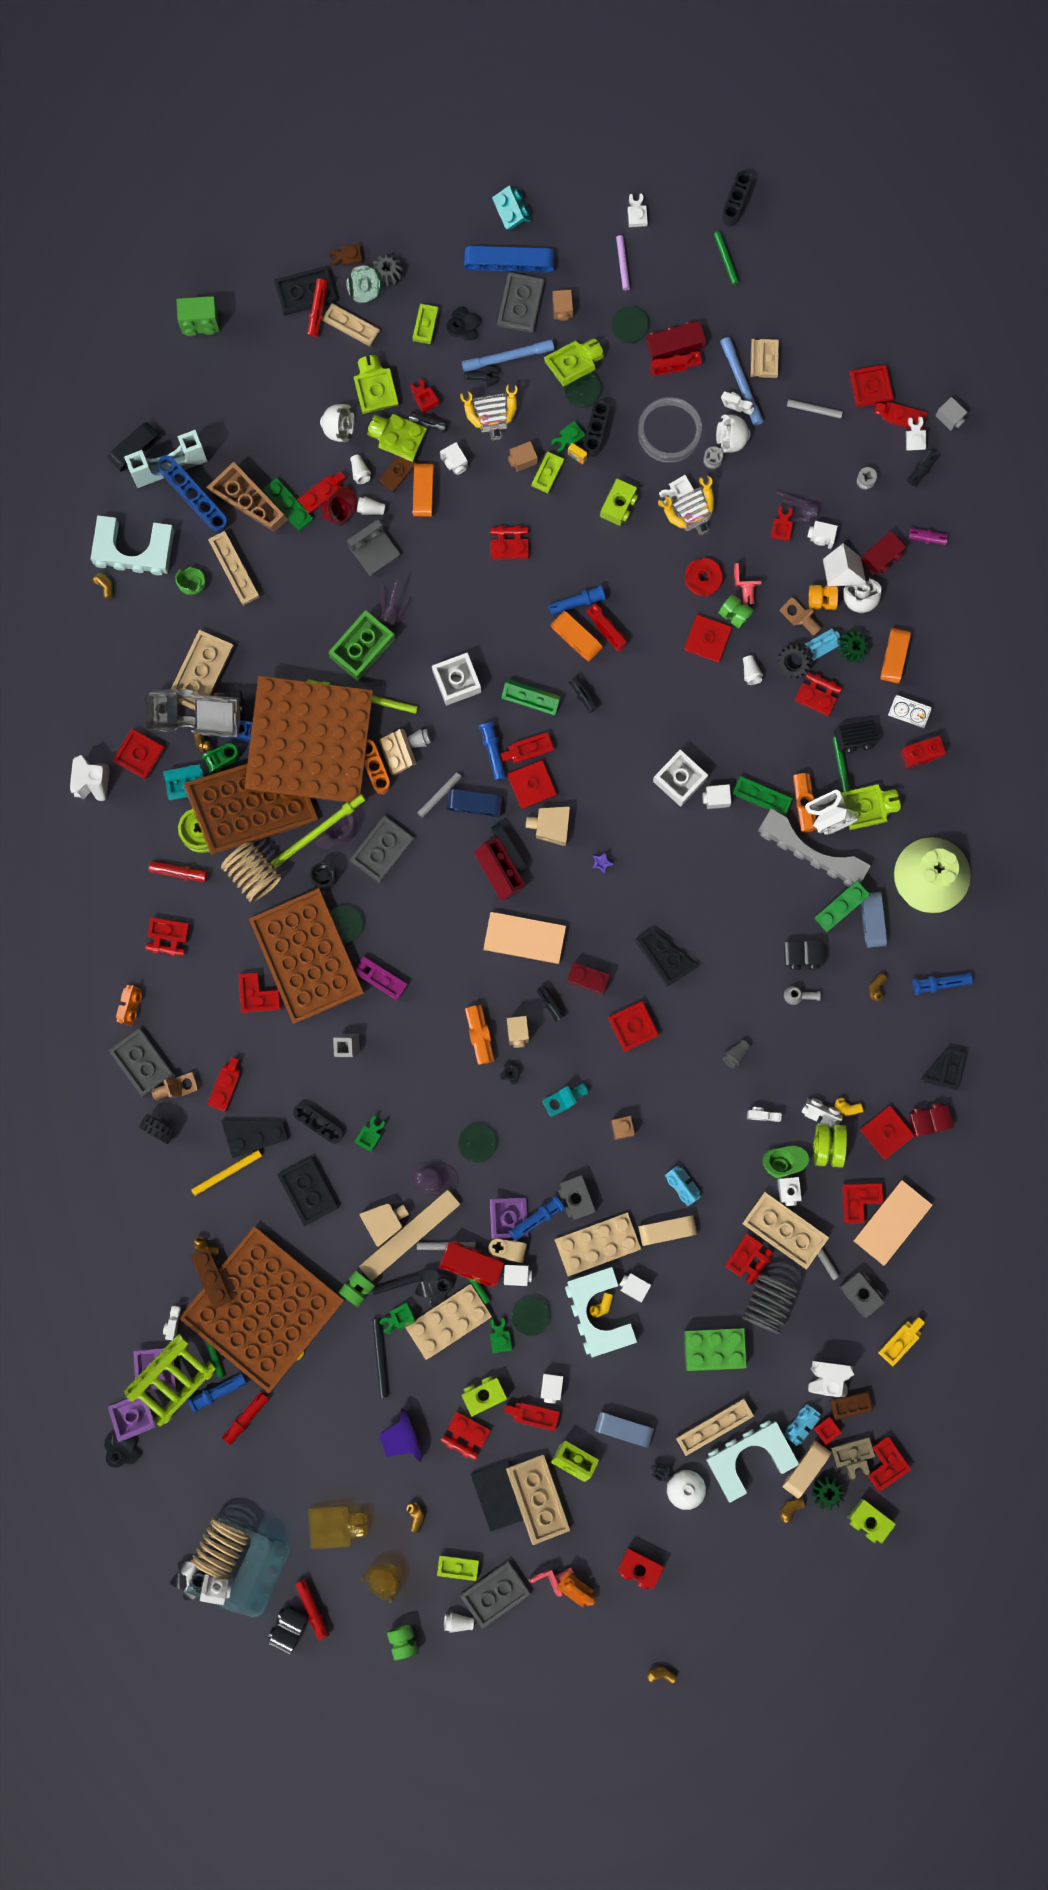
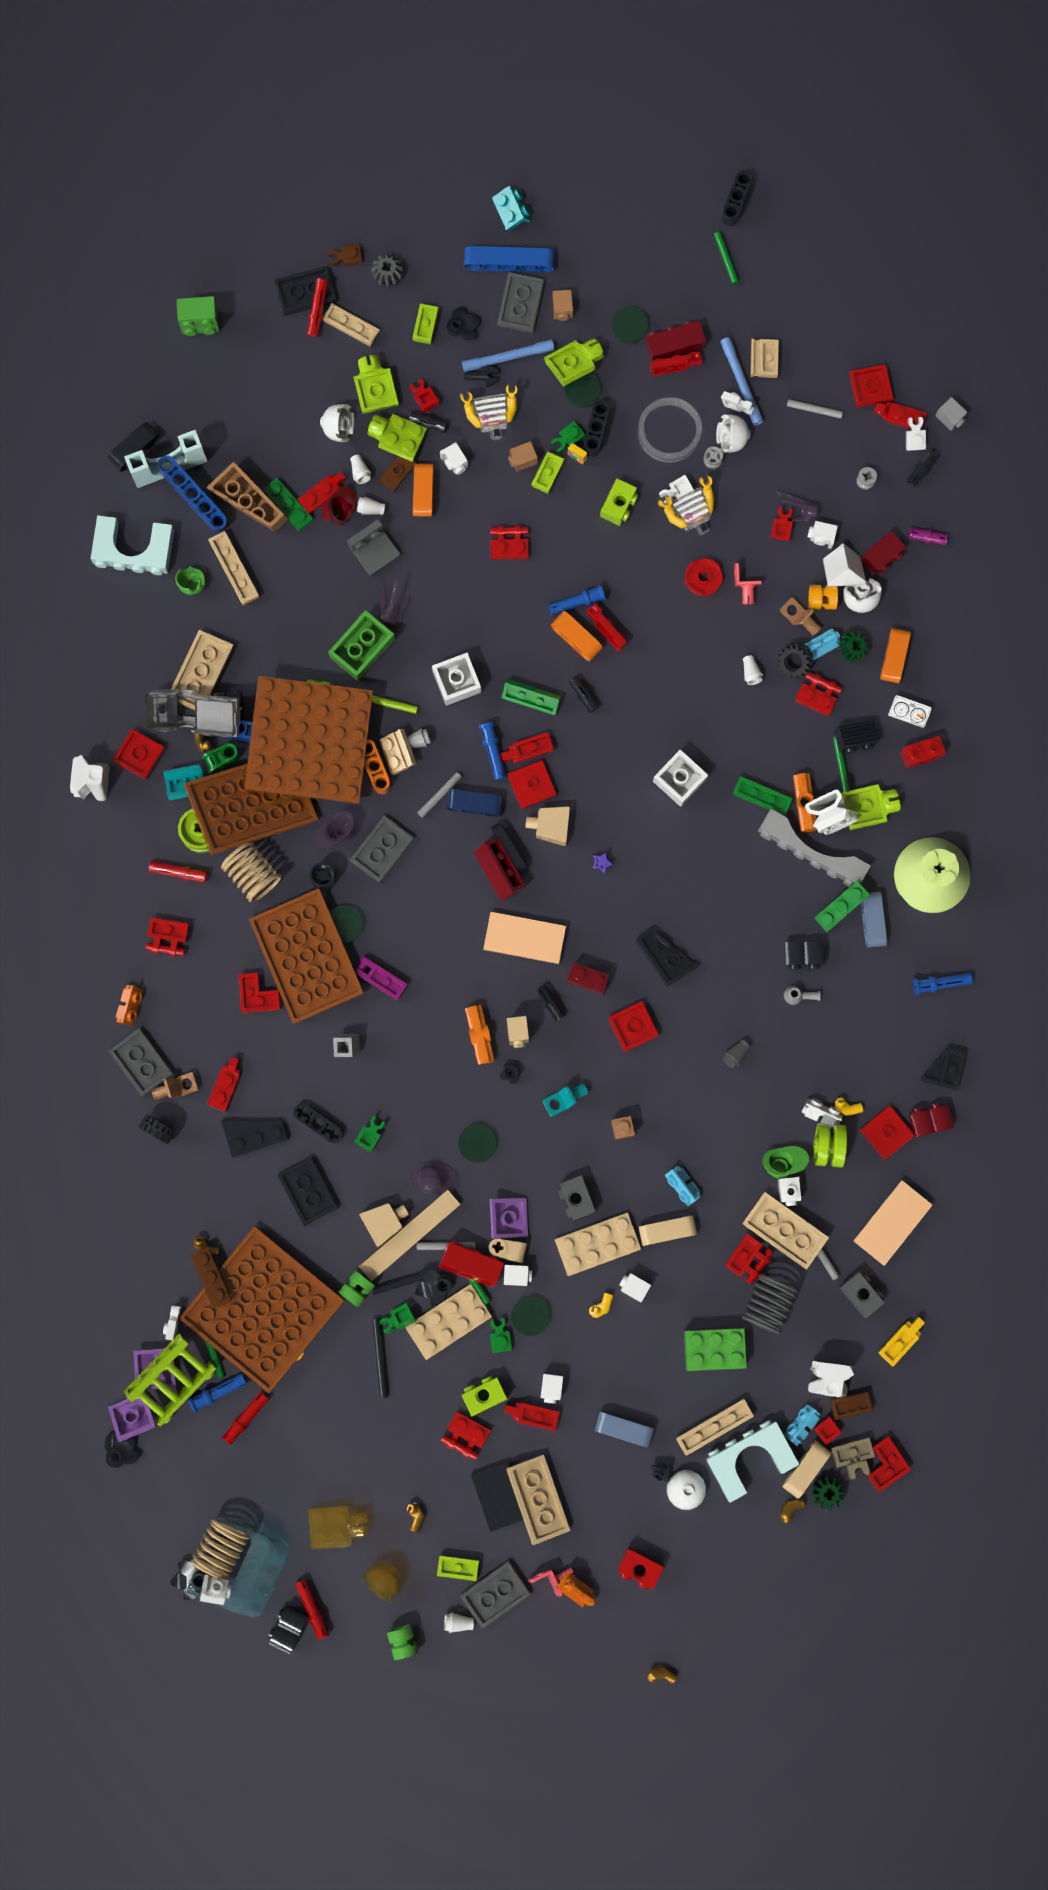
(106, 583): pearl gold arm -> none
(227, 1172): yellow bar -> none
(347, 809): lime bar -> none
(364, 284): clear green tile -> none
(401, 1438): dark purple piece -> none
(543, 1214): blue pin -> none
(575, 1461): lime brick -> none
(597, 1340): light aqua arch -> none
(623, 263): lavender bar -> none
(637, 214): white plate -> none
(707, 638): red plate -> none
(717, 796): white brick -> none
(736, 611): bright green wheel -> none
(759, 1114): white plate -> none
(854, 1199): red plate -> none
(875, 987): pearl gold arm -> none
(882, 1524): lime brick -> none

